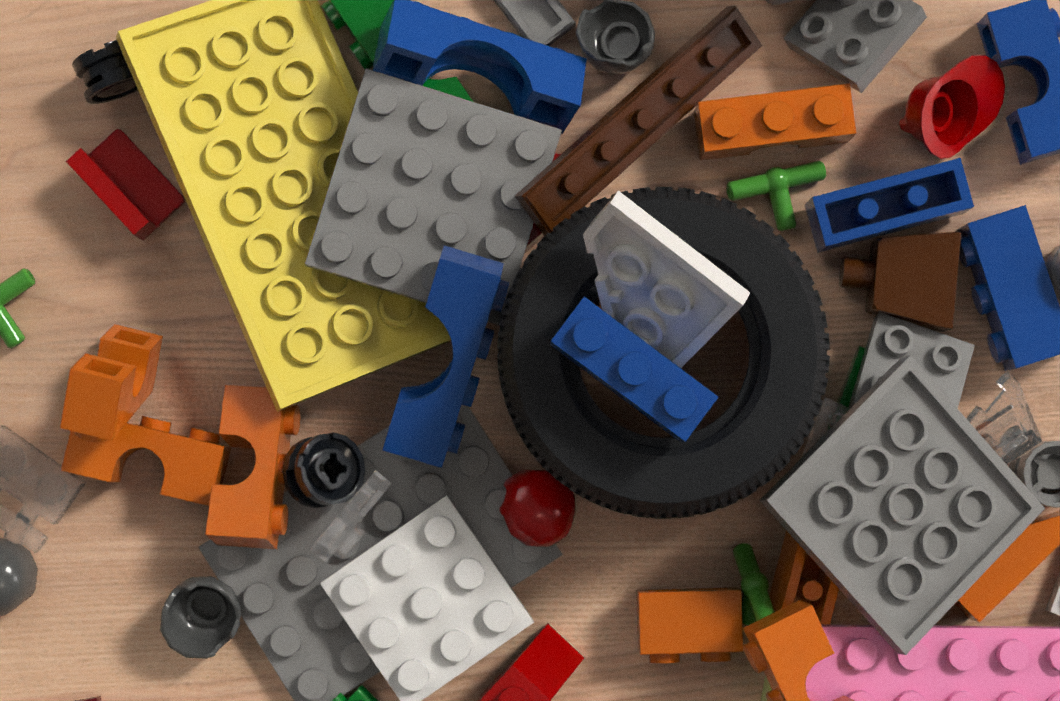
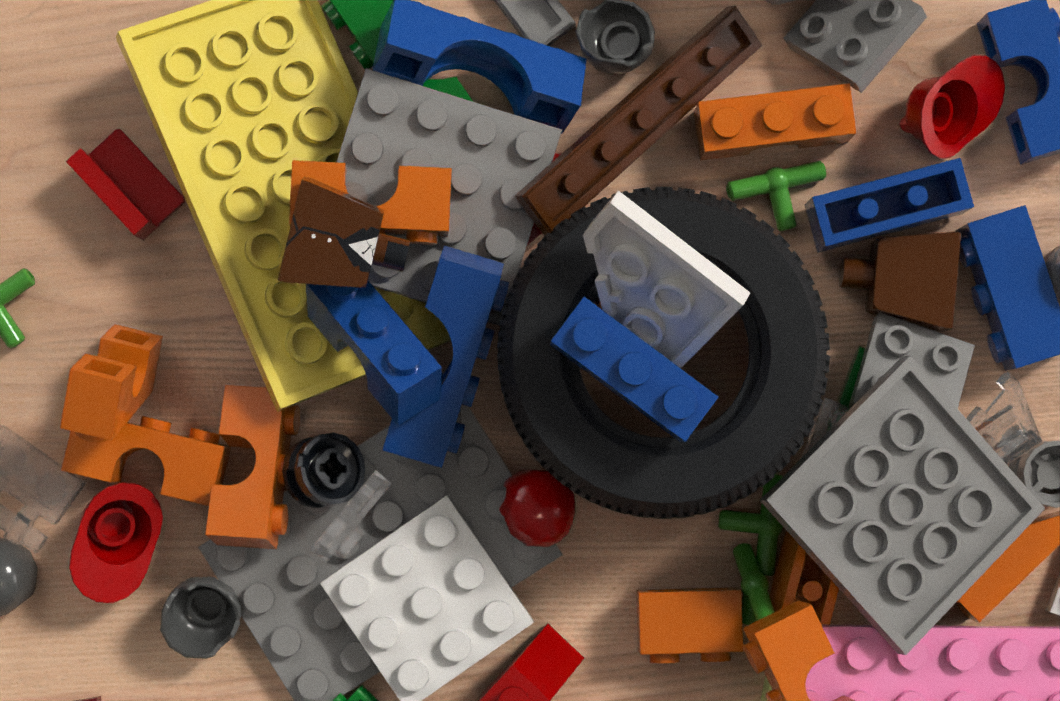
(104, 74): black wheel -> none
(115, 542): none -> red piece
(337, 239): none -> reddish brown torso
(396, 363): none -> blue arch
(416, 209): none -> orange arch
(761, 523): none -> bright green piece

